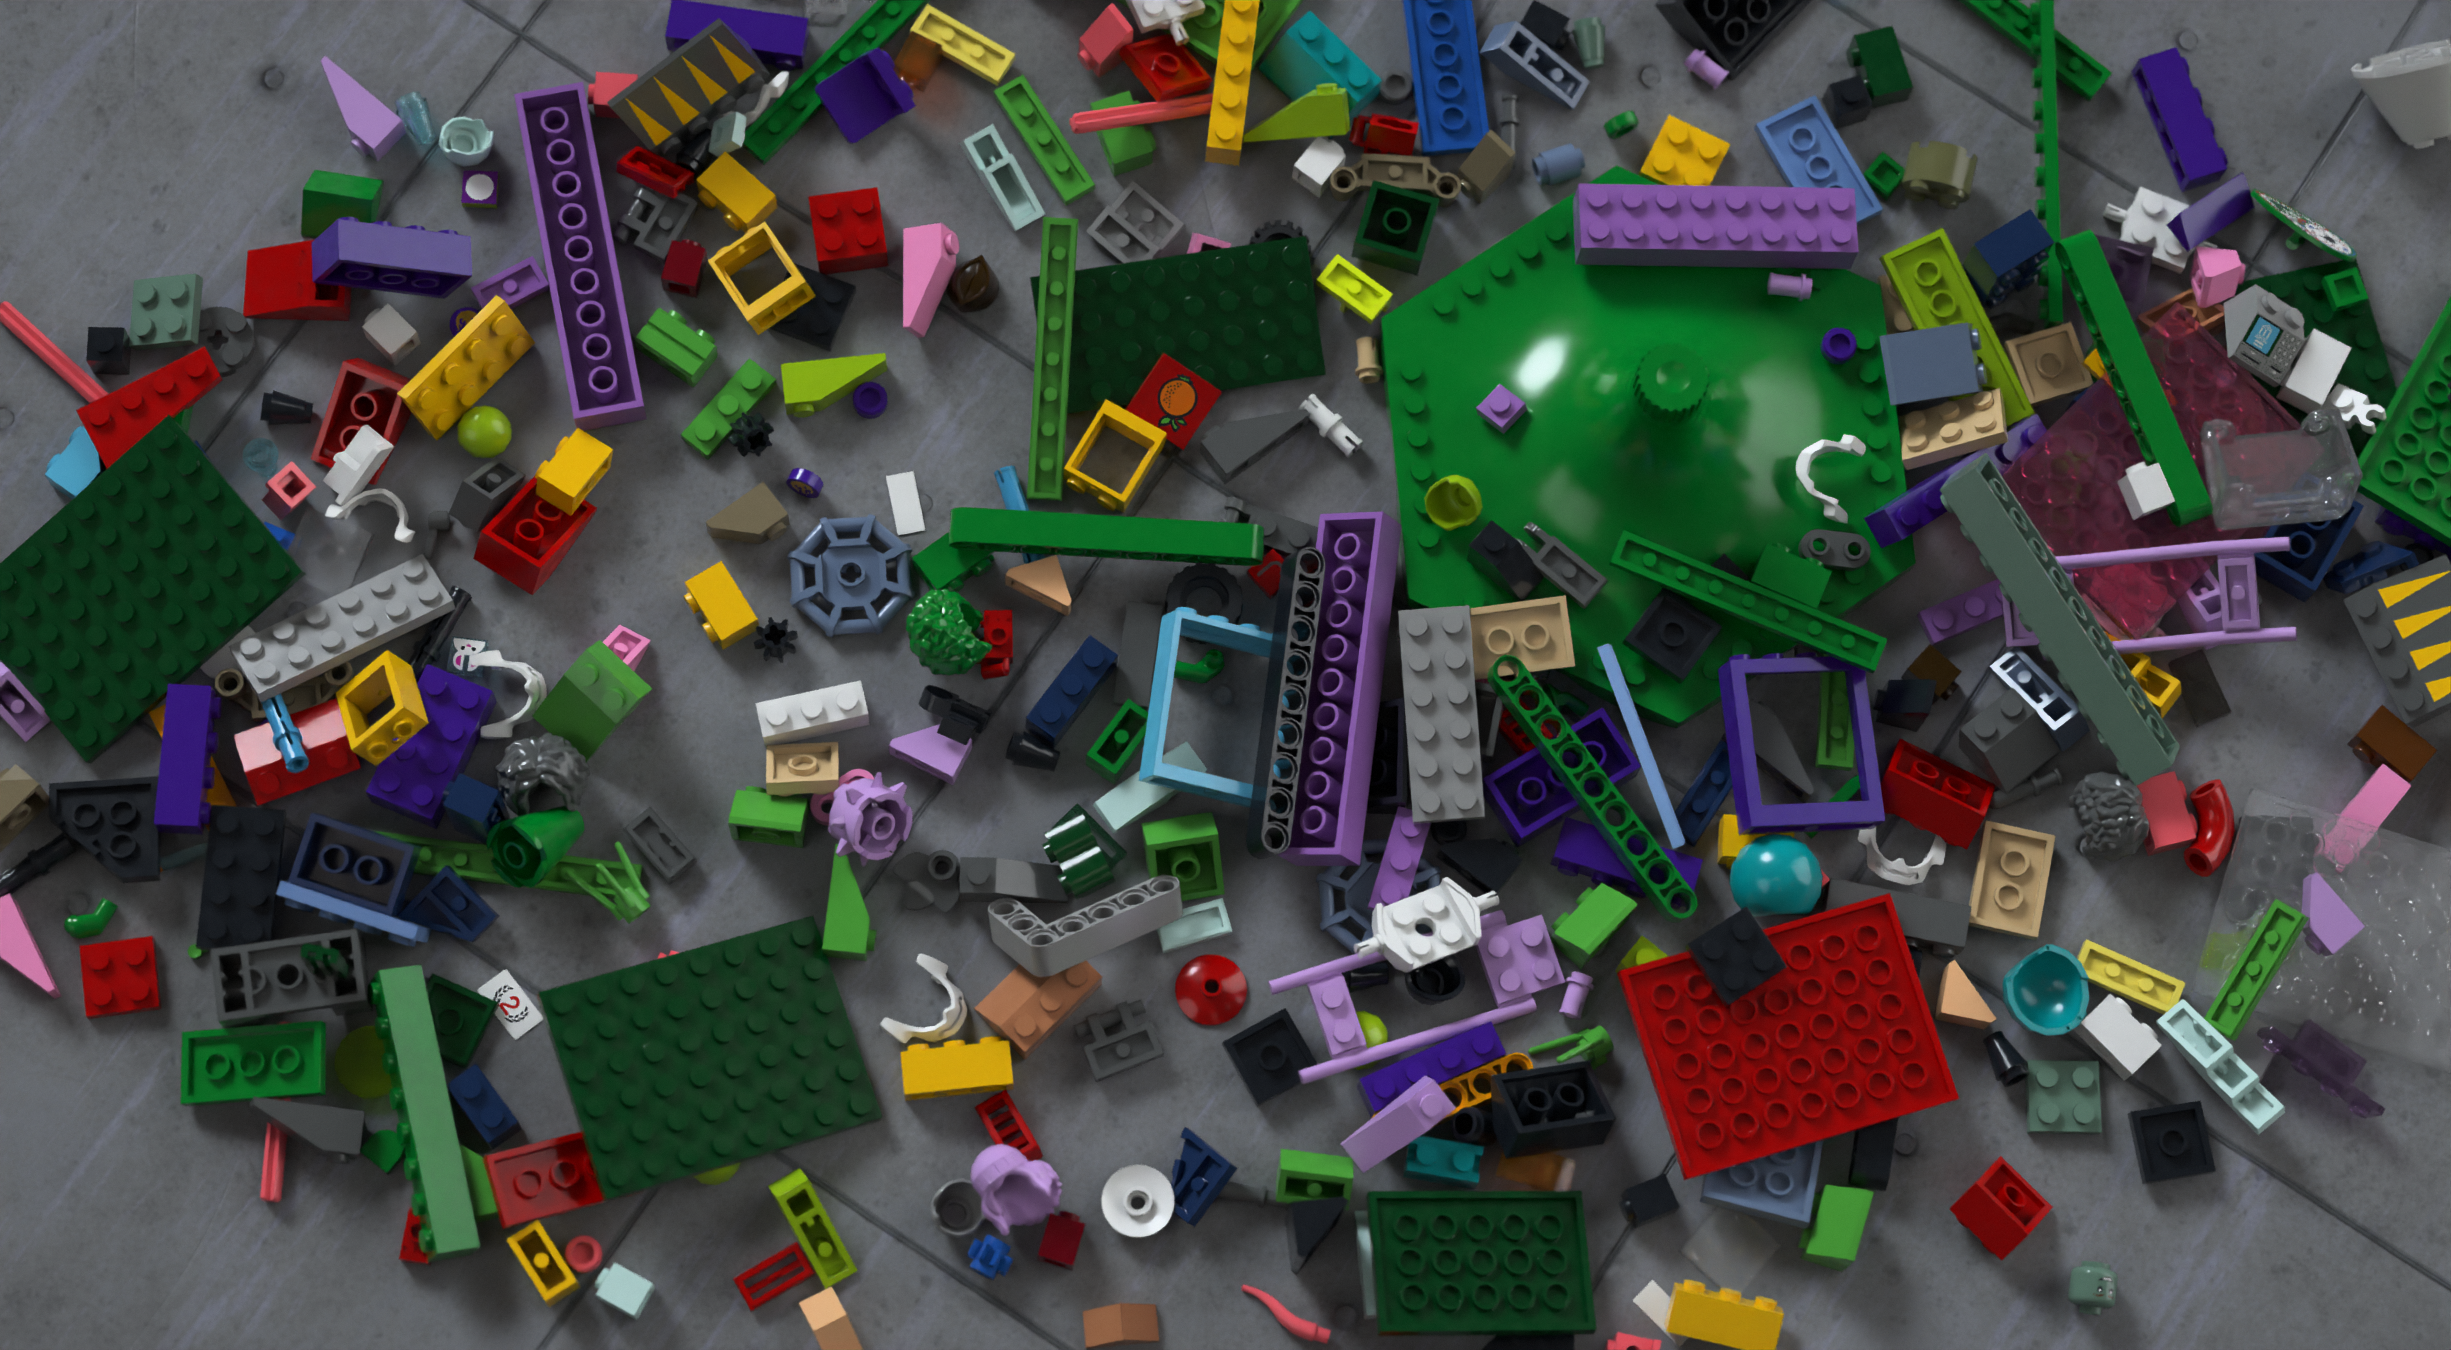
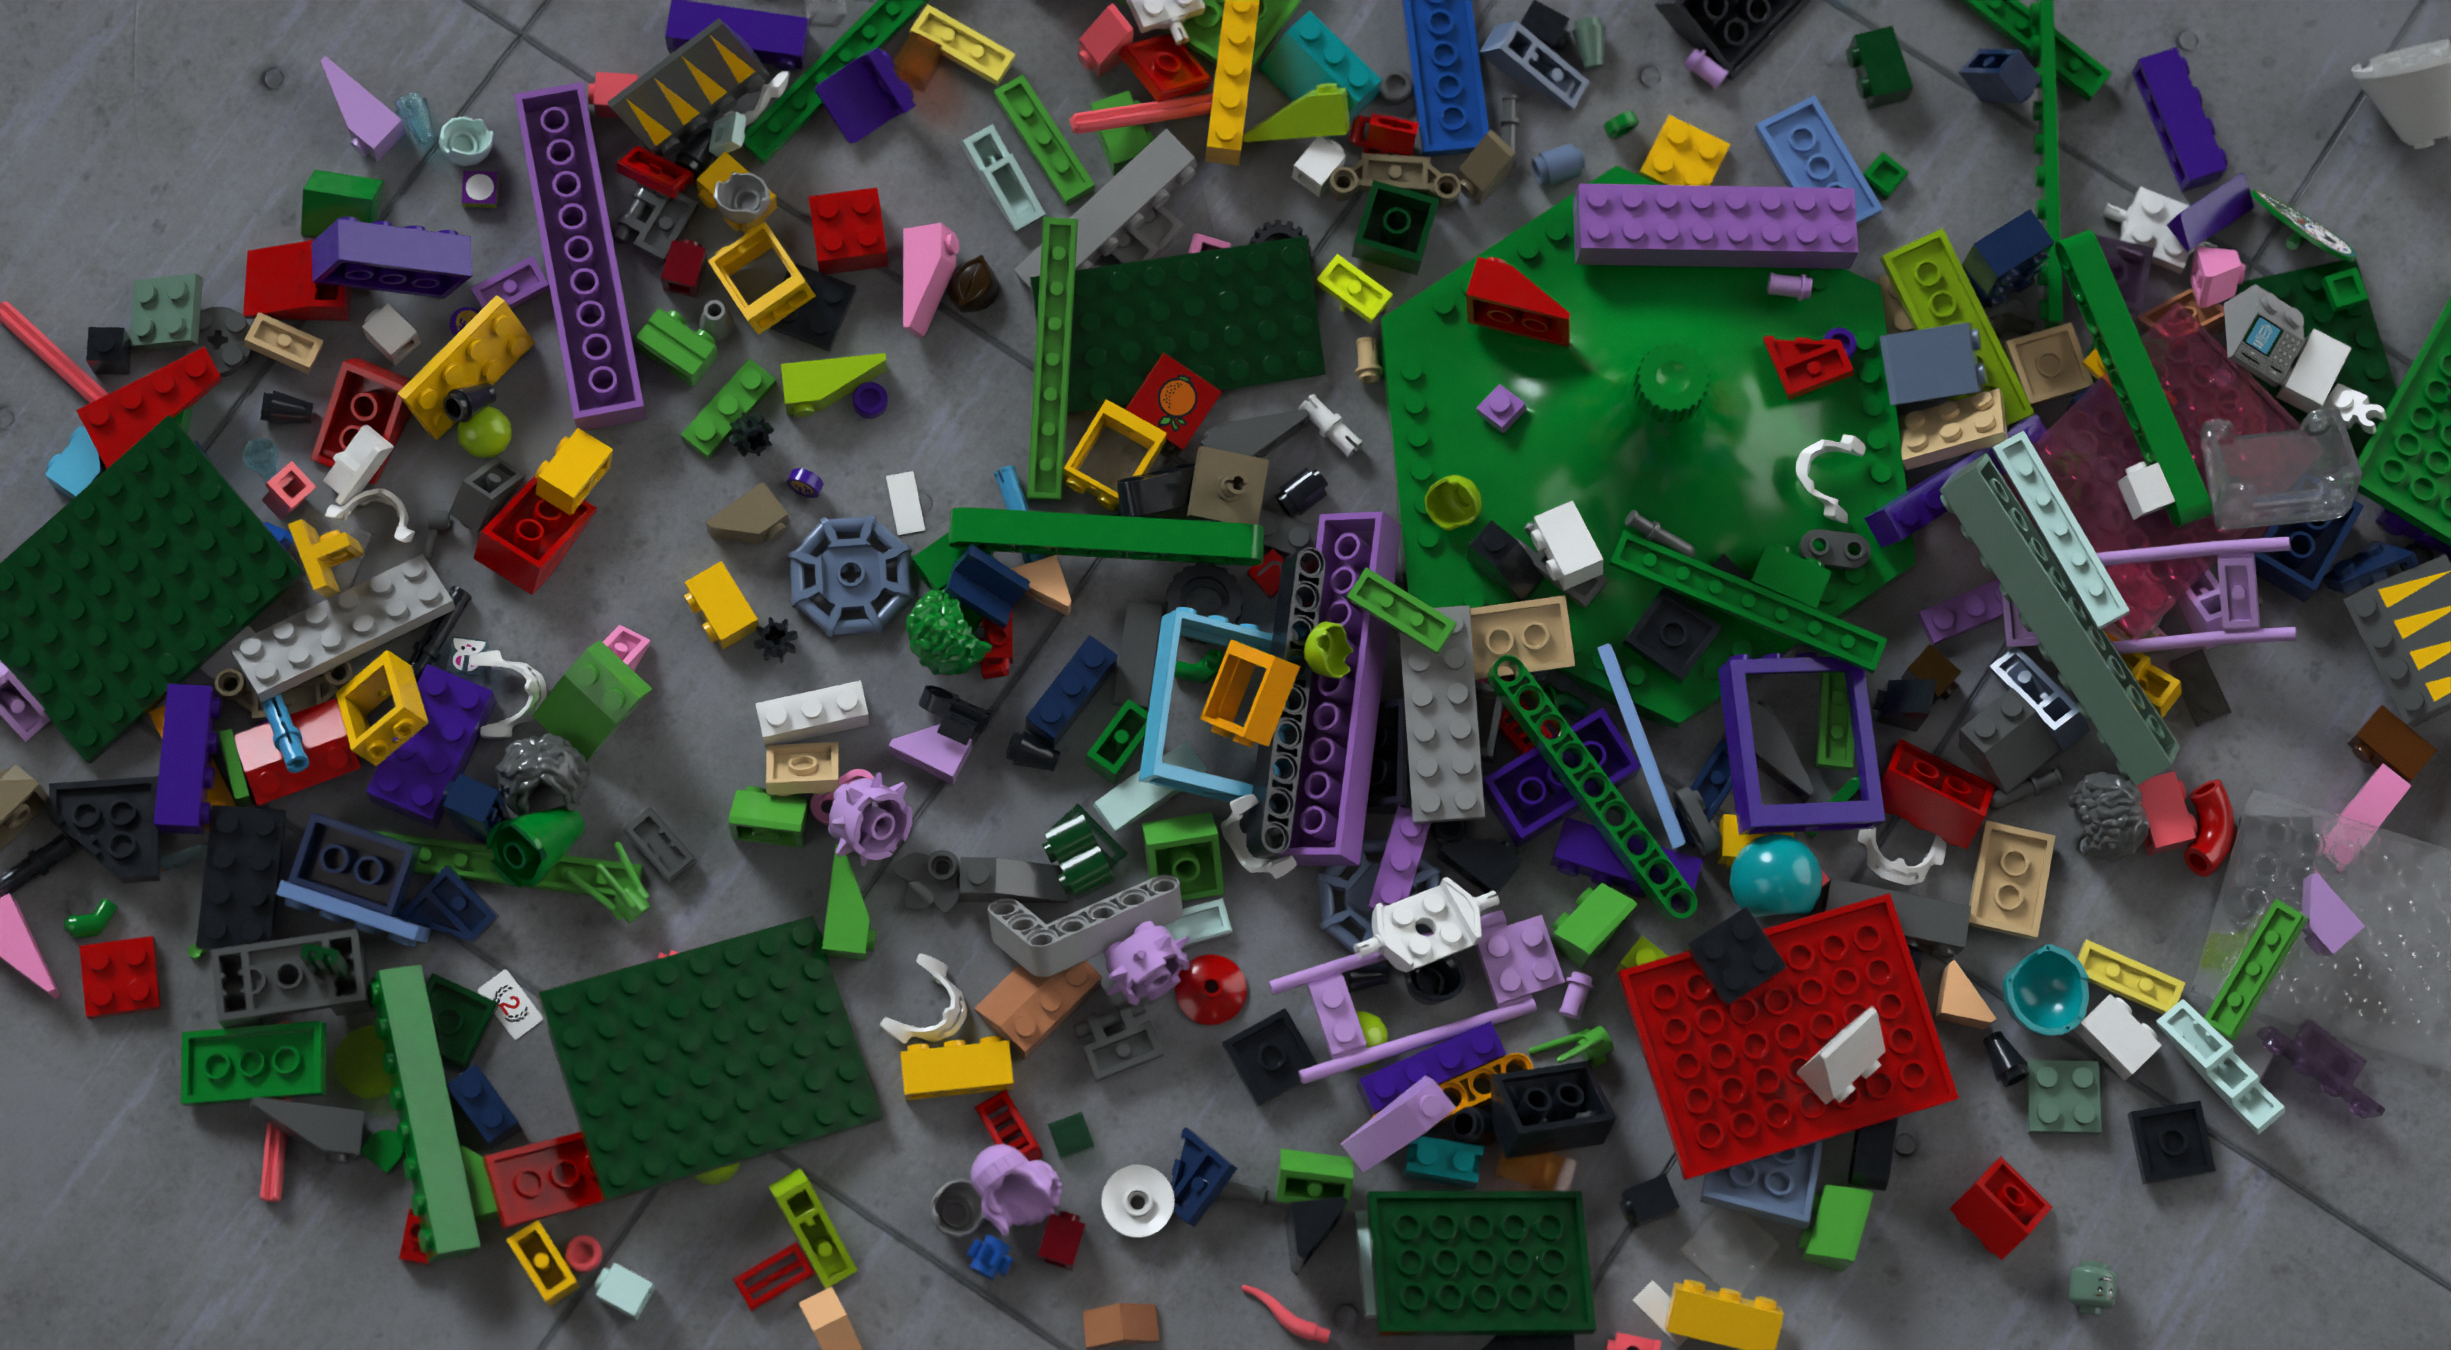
(234, 768): none -> bright green tile
(283, 343): none -> tan plate
(322, 554): none -> yellow bracket
(467, 402): none -> black cone
(716, 320): none -> light grey cone
(742, 197): none -> light grey hair
(986, 585): none -> dark blue panel
(1071, 1135): none -> clear green tile
(1123, 202): none -> light grey brick
(1146, 963): none -> lavender brick
(1155, 490): none -> black beam
(1227, 486): none -> dark tan tile
(1231, 686): none -> light orange window
(1237, 841): none -> white helmet
(1301, 492): none -> black brick
(1327, 650): none -> lime hair
(1401, 611): none -> bright green plate
(1511, 303): none -> red slope
(1567, 545): none -> white brick
(1653, 532): none -> dark grey piece
(1691, 807): none -> dark grey plate
(1807, 363): none -> red wing
(1845, 1058): none -> white slope
(1847, 102): black brick -> none
(1939, 174): olive brick -> none
(2000, 76): none -> dark blue brick
(2061, 530): none -> light aqua plate

